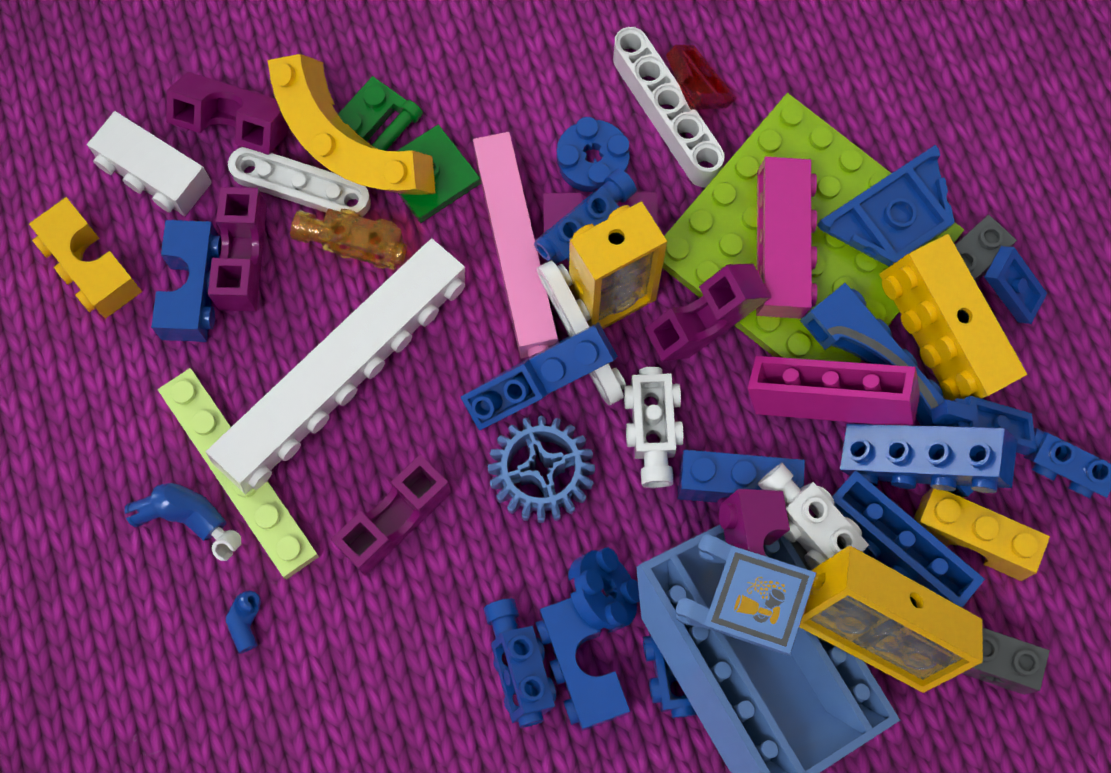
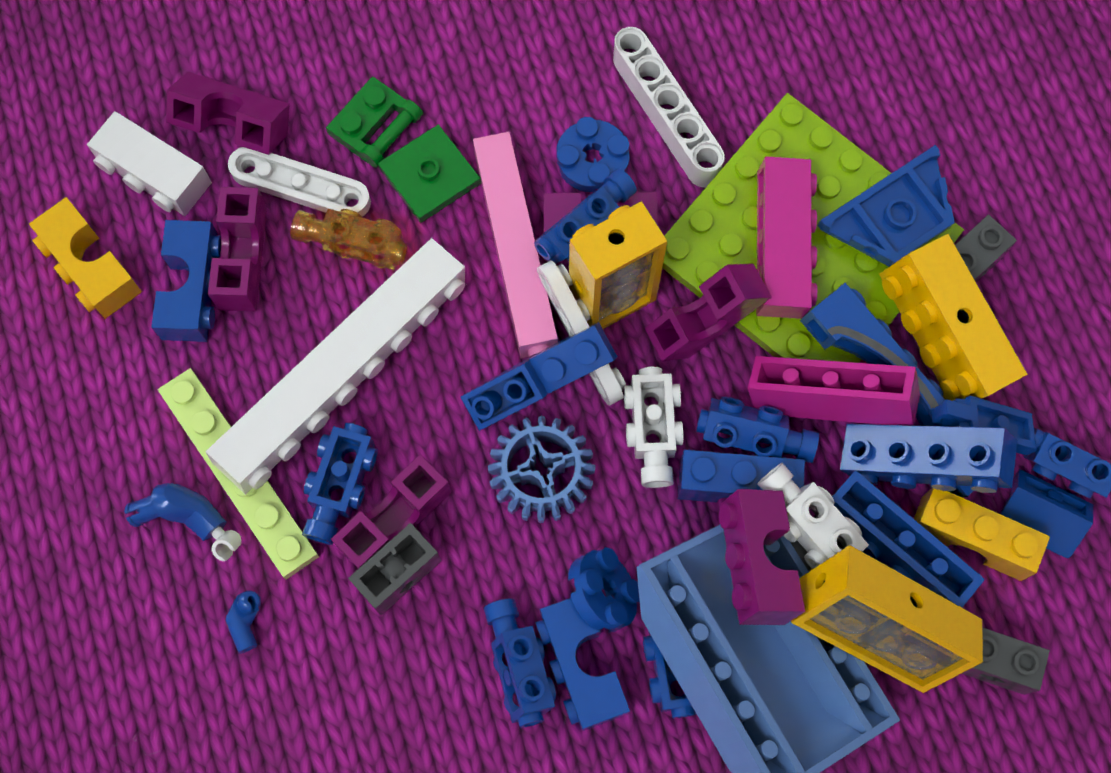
(310, 114): yellow brick -> none
(337, 474): none -> blue brick
(395, 569): none -> dark grey brick
(698, 79): clear red wing -> none
(755, 425): none -> blue brick
(755, 598): medium blue flag -> none
(1016, 284): blue plate -> none
(1049, 512): none -> blue panel

